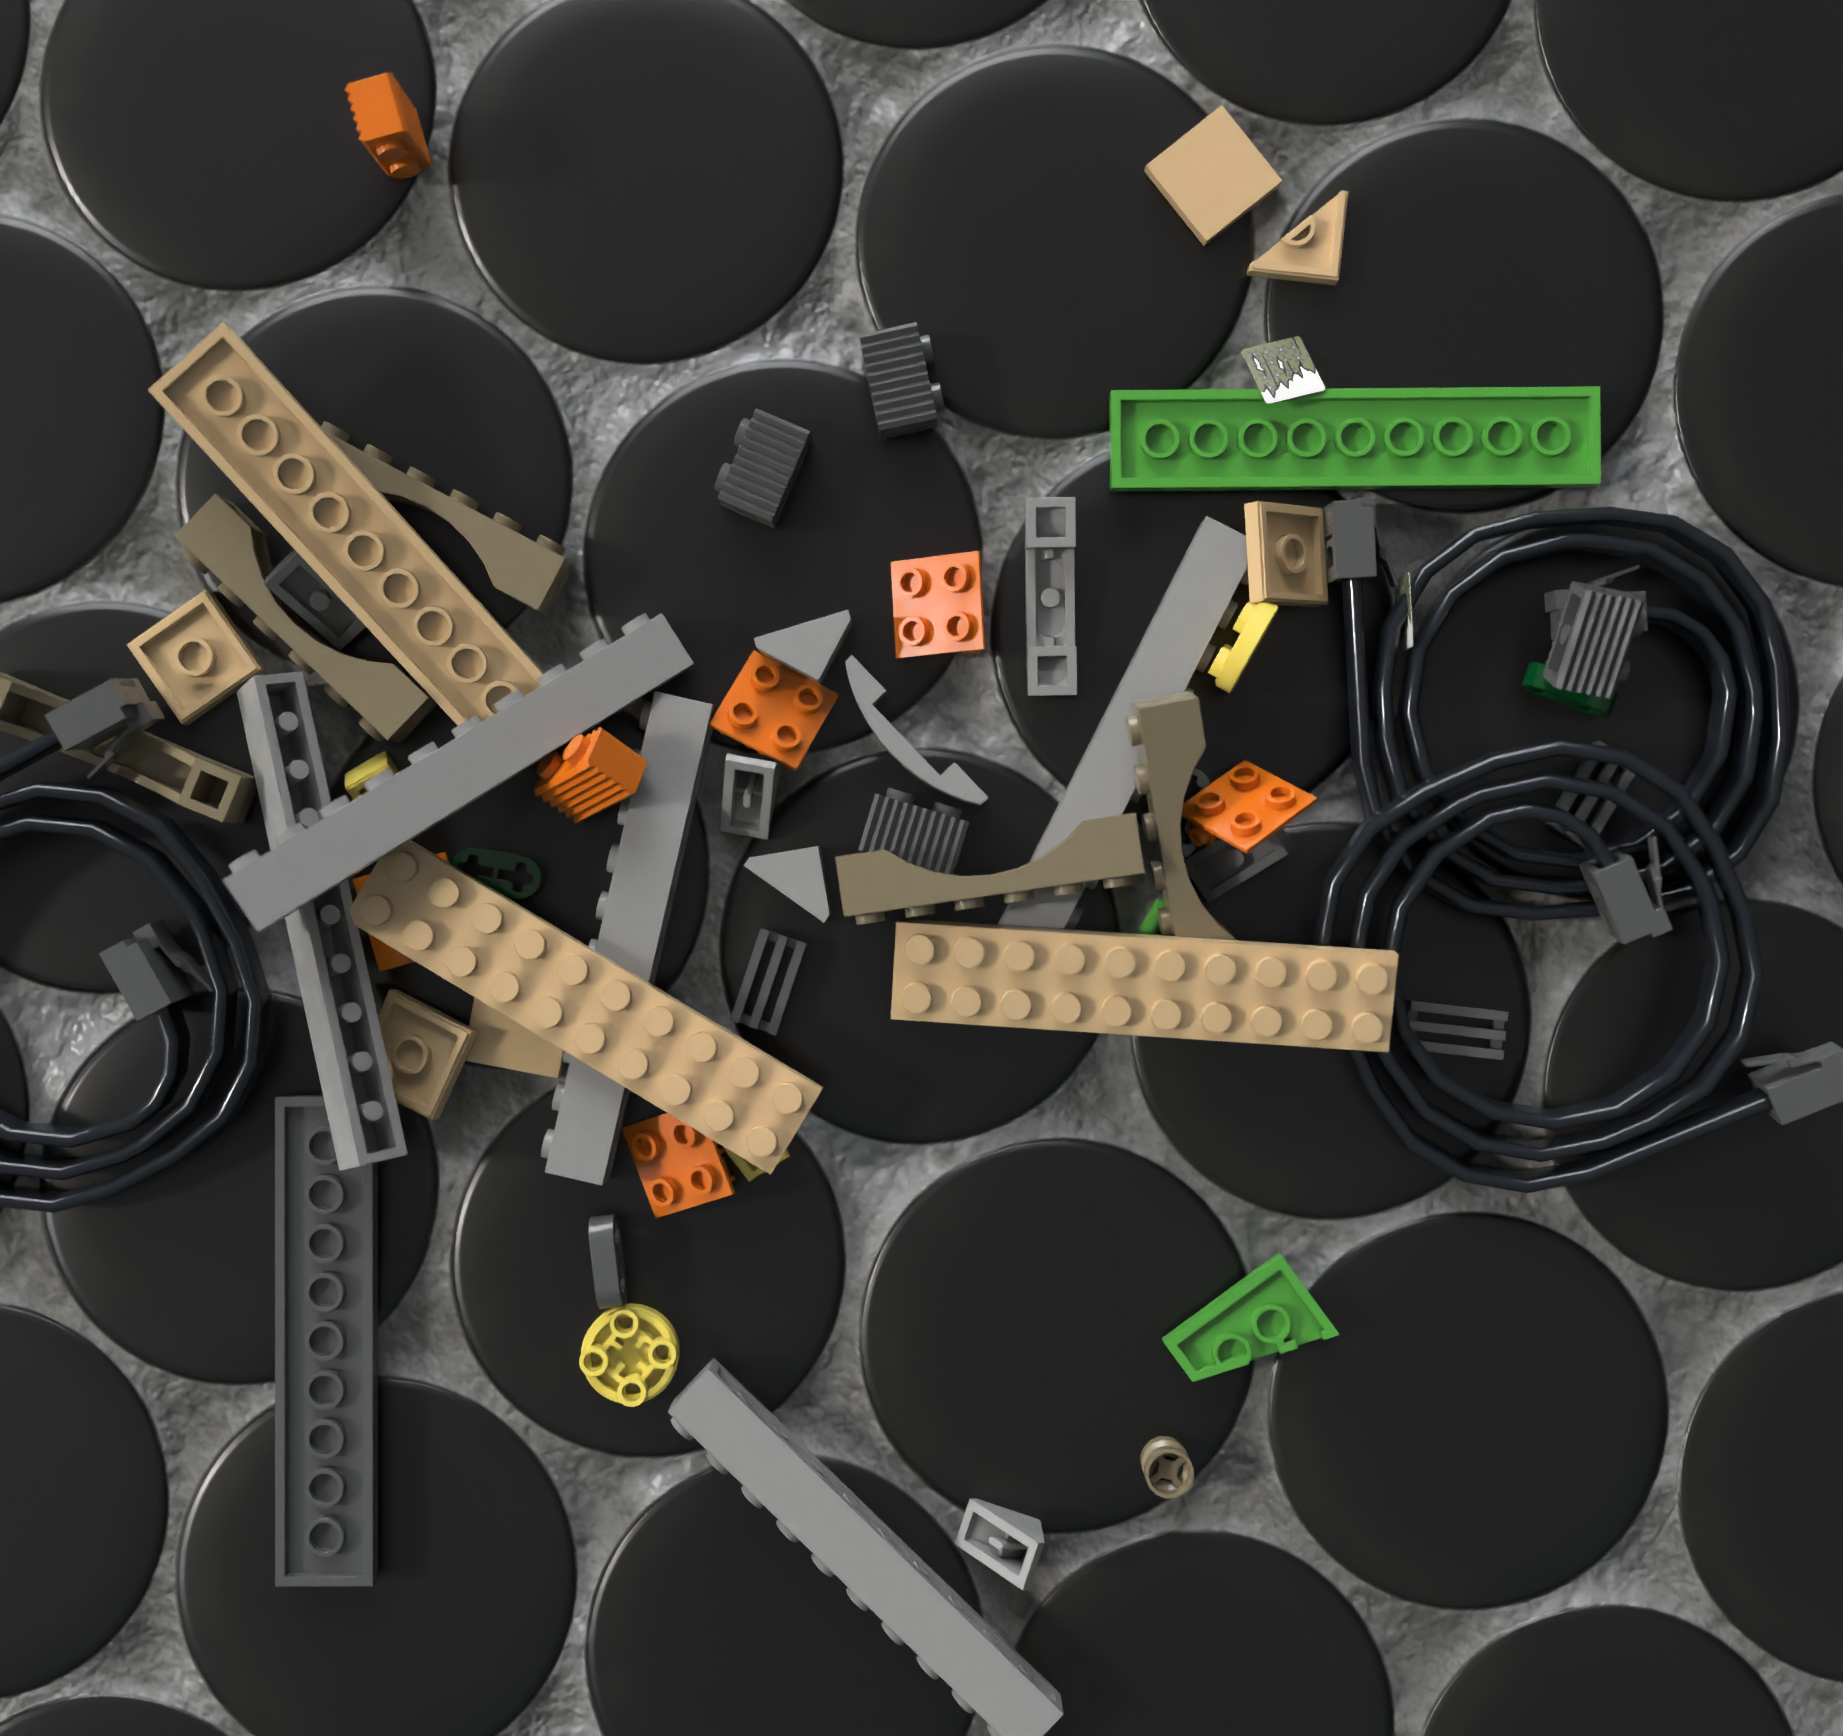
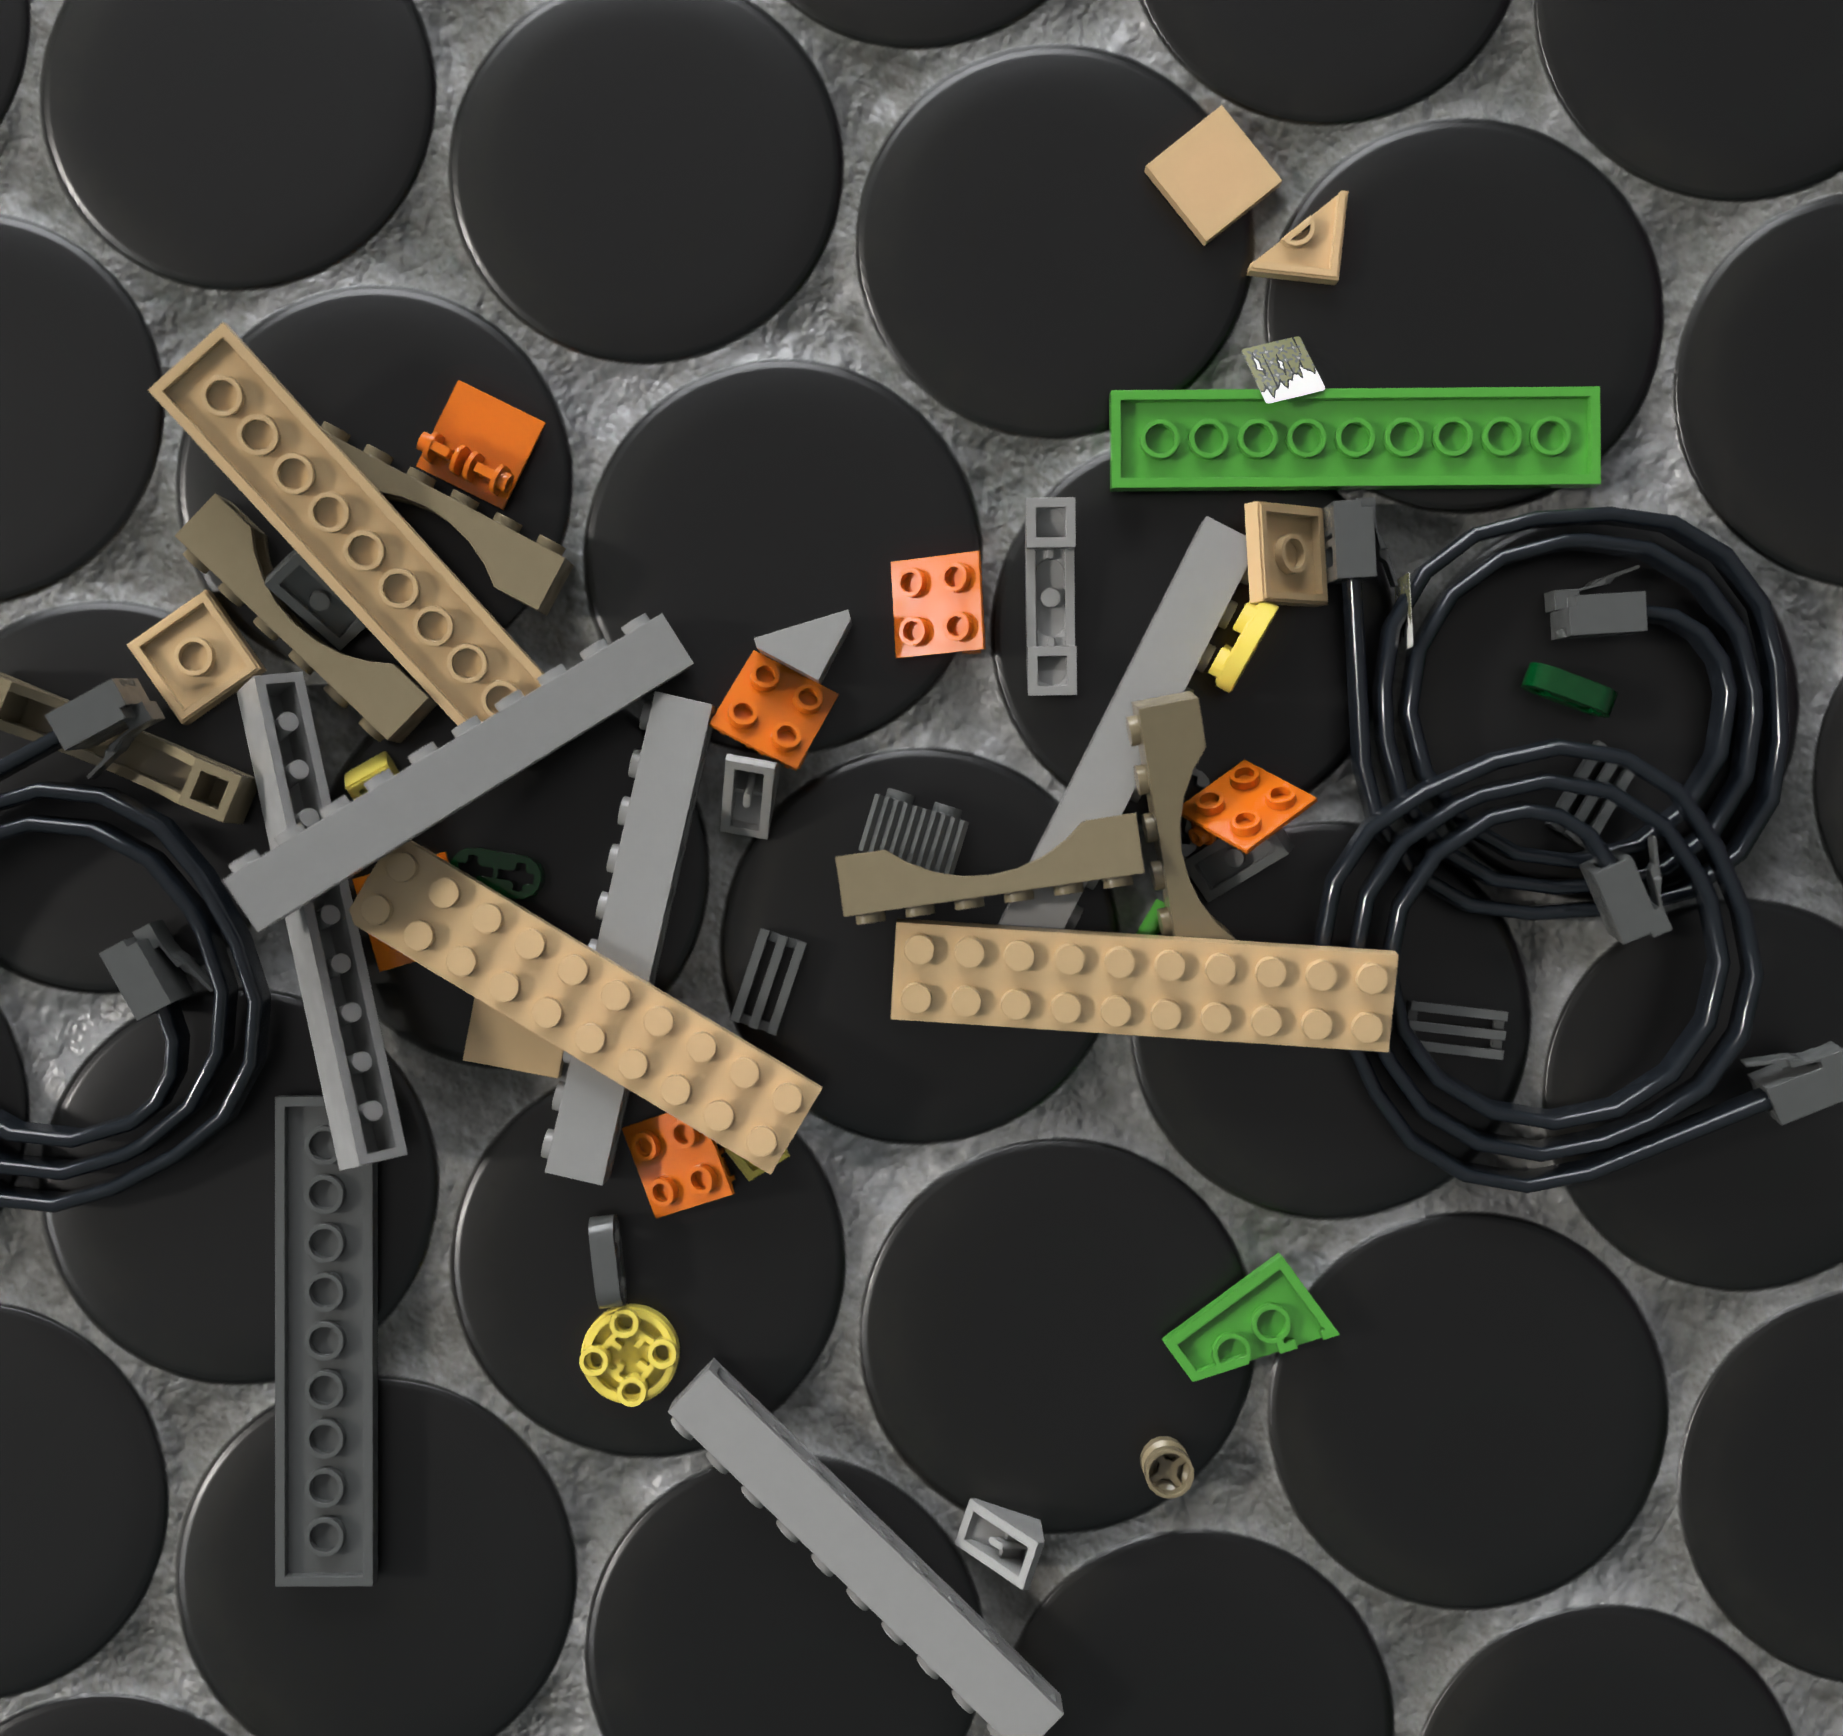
(388, 125): orange brick -> none
(422, 1052): tan tile -> none
(479, 444): none -> orange hinge
(589, 775): orange brick -> none
(763, 467): dark grey brick -> none
(798, 876): light grey slope -> none
(868, 694): light grey slope -> none
(900, 381): dark grey brick -> none
(1594, 640): dark grey brick -> none

